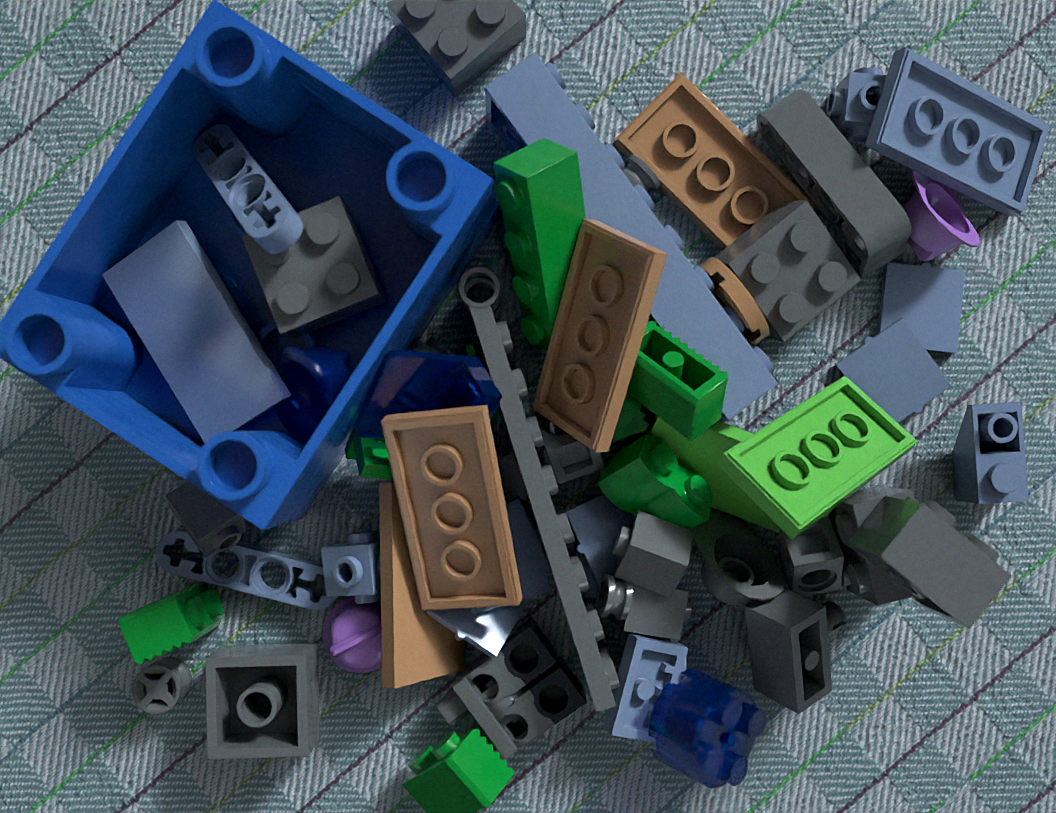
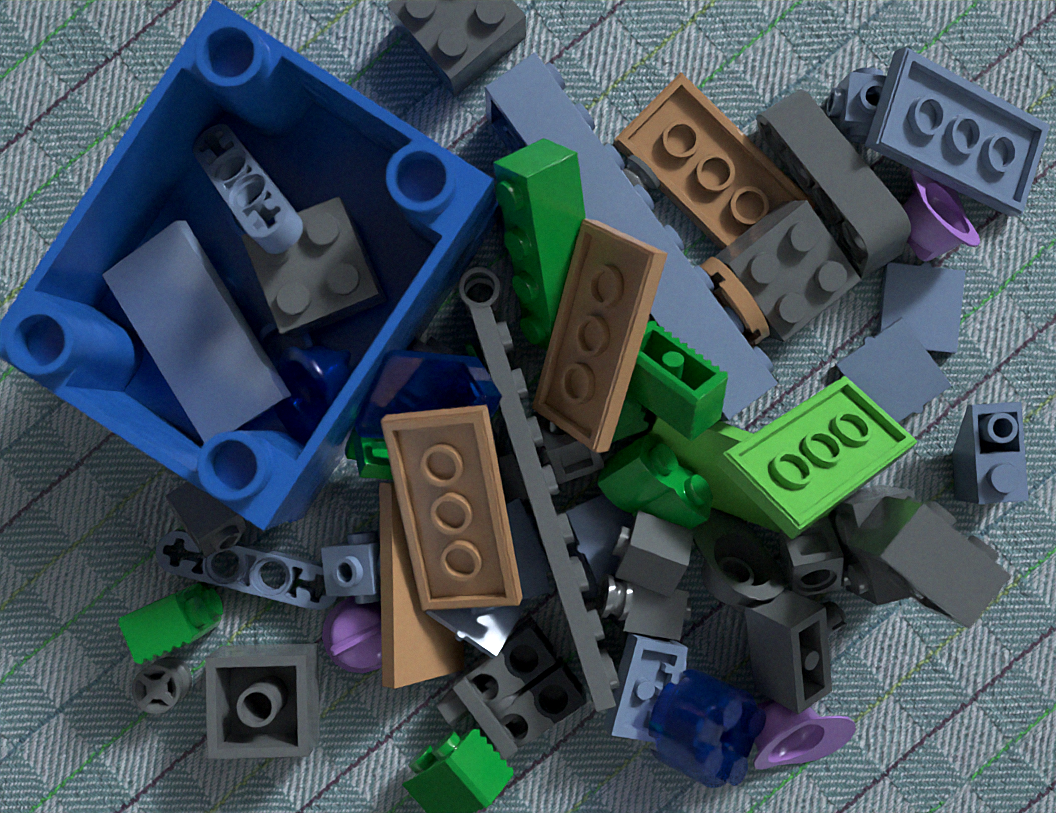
(798, 737): none -> medium lavender piece

